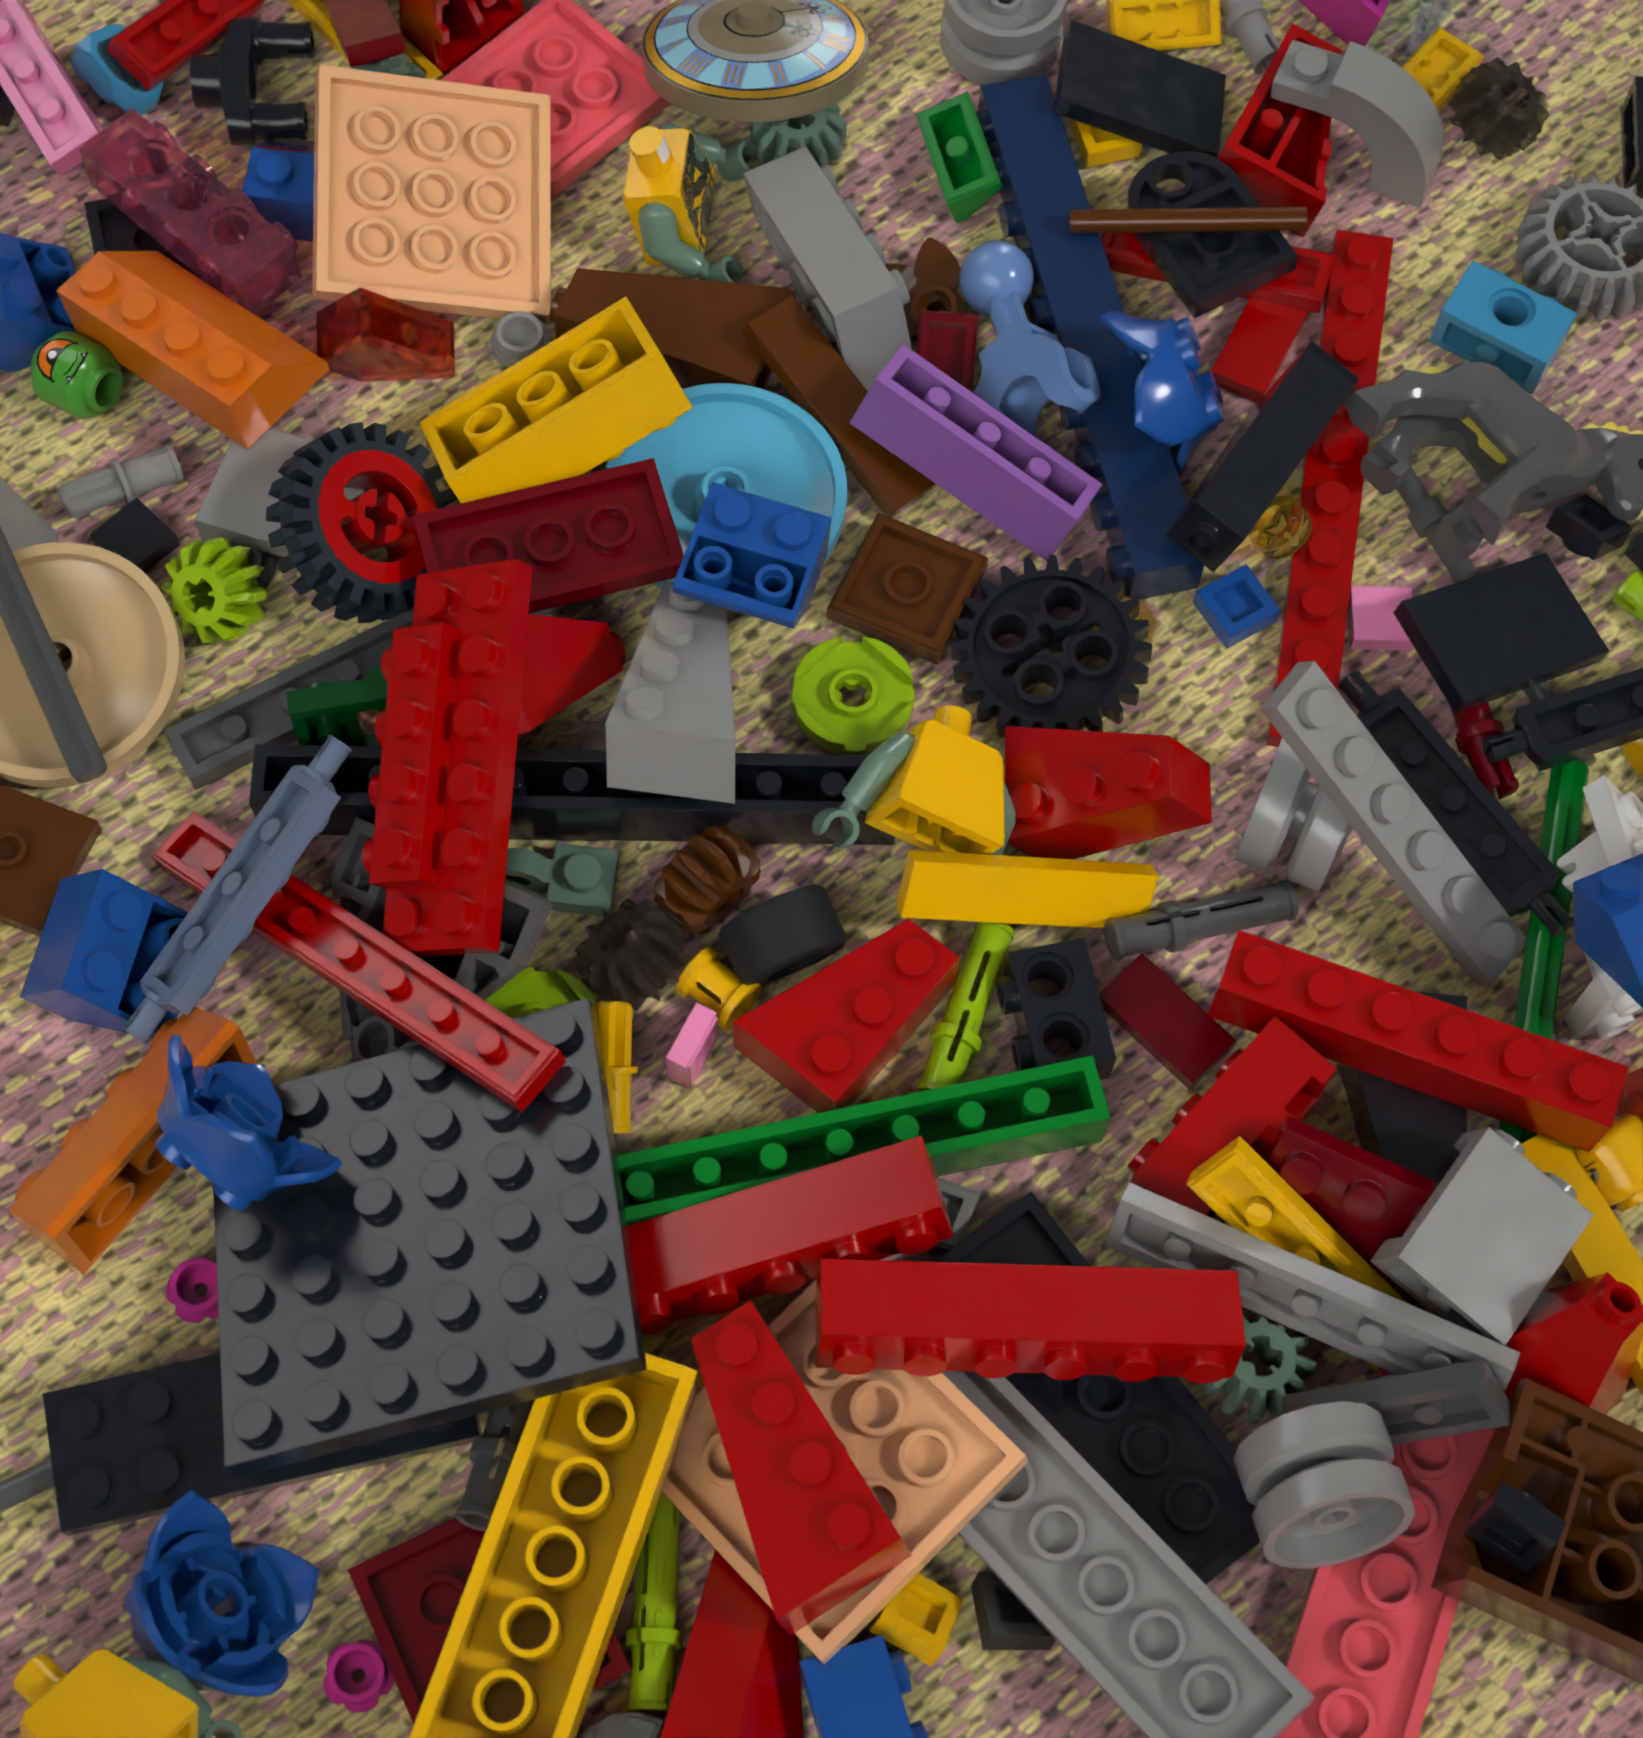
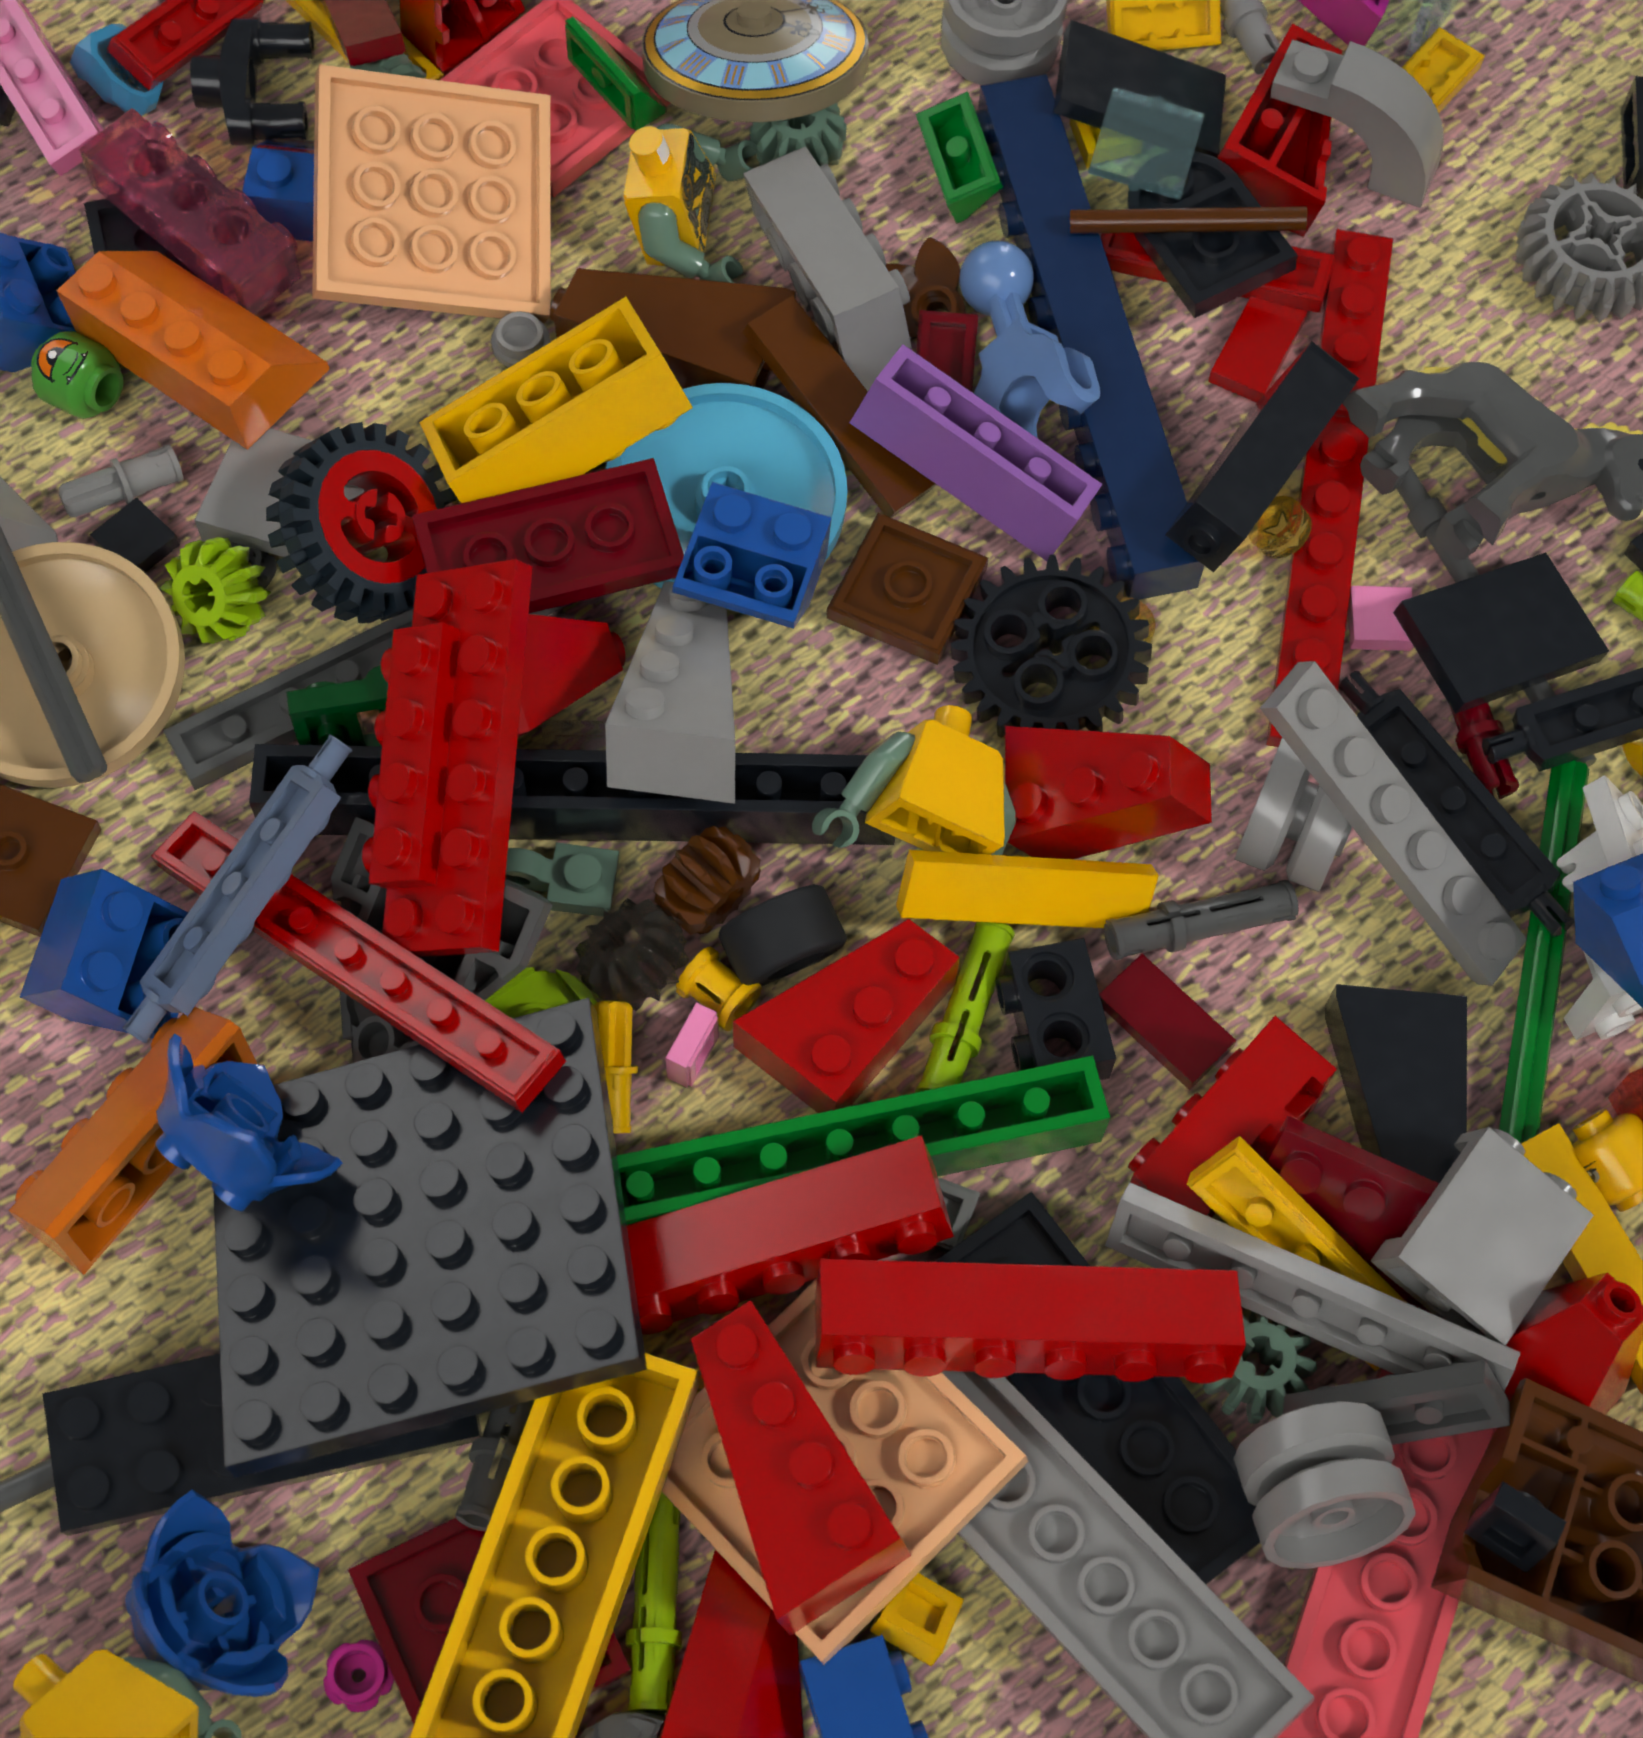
(182, 1287): dark pink plate -> none
(383, 339): clear red slope -> none
(611, 76): none -> green slope
(852, 664): lime plate -> none
(1004, 1620): pearl dark grey plate -> none
(1146, 143): none -> clear light blue piece
(1171, 394): blue brick -> none
(1236, 606): blue plate -> none
(1421, 1042): red brick -> none
(1476, 330): dark azure brick -> none
(1498, 108): clear smoke gear -> none
(1588, 527): black plate -> none

